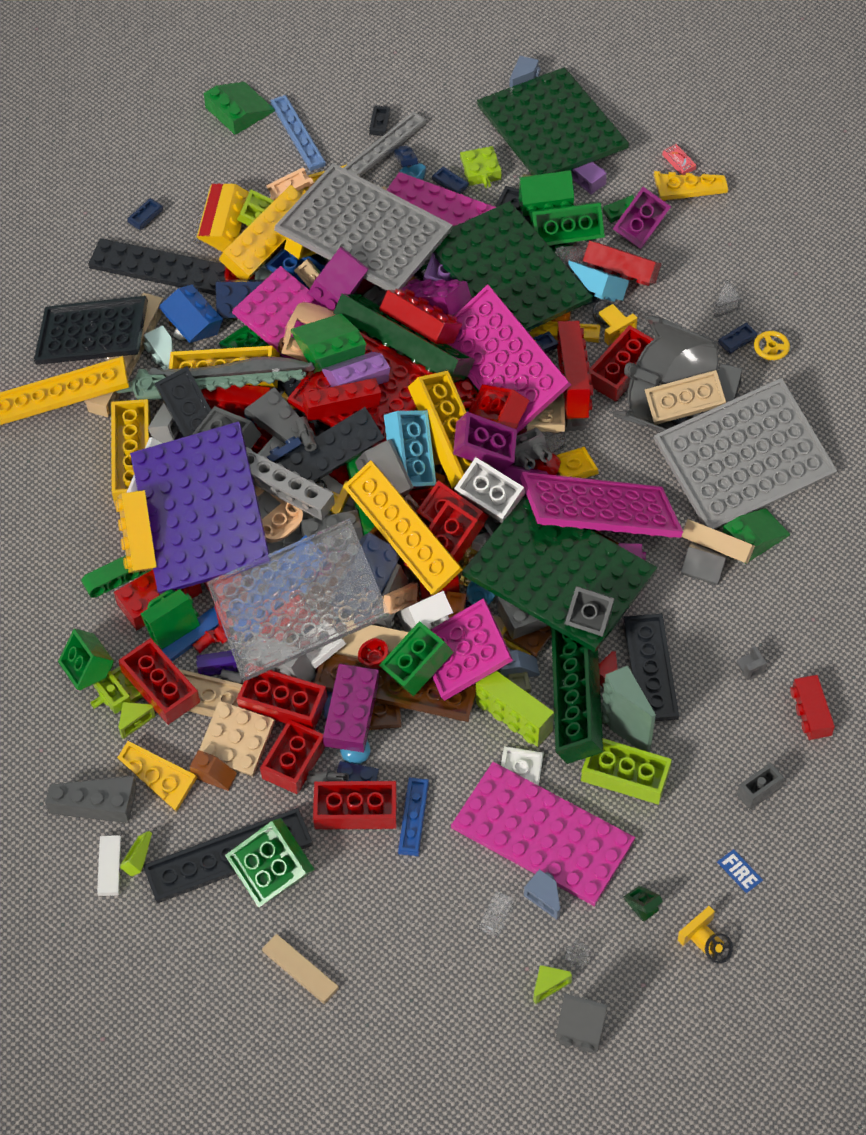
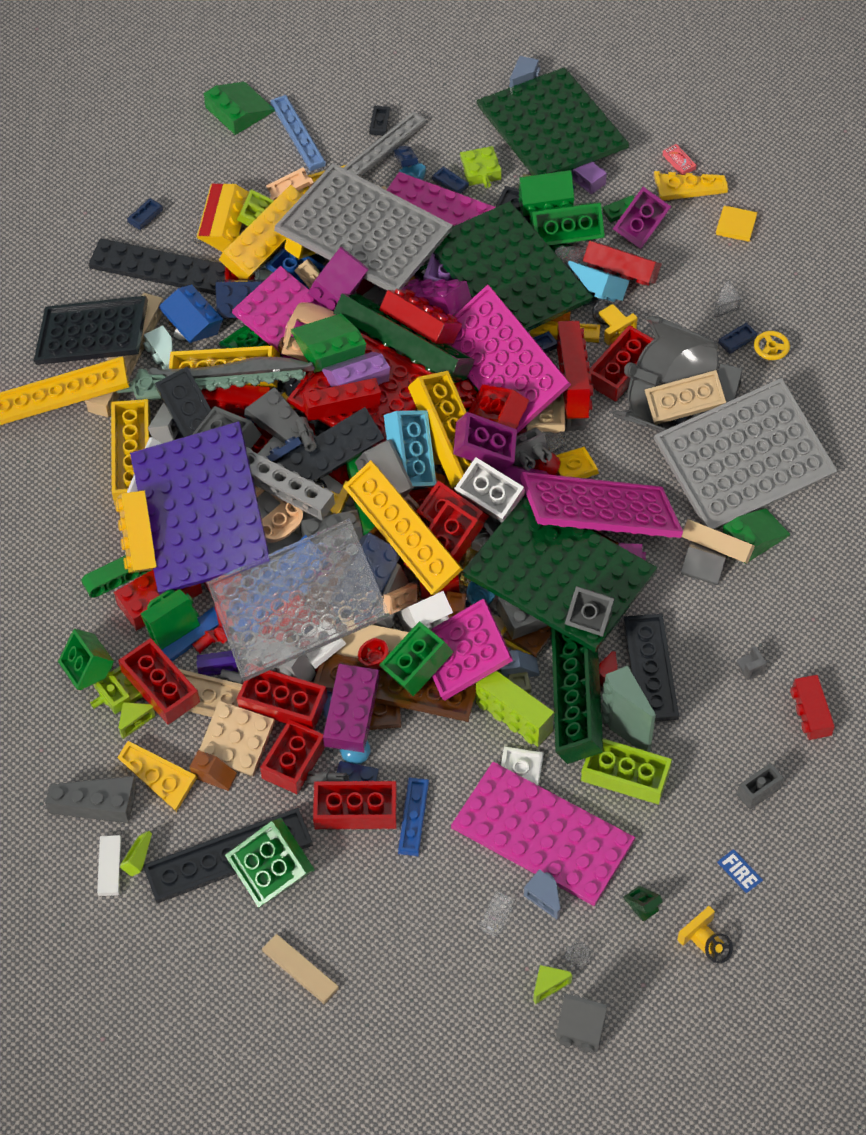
(736, 223): none -> yellow tile

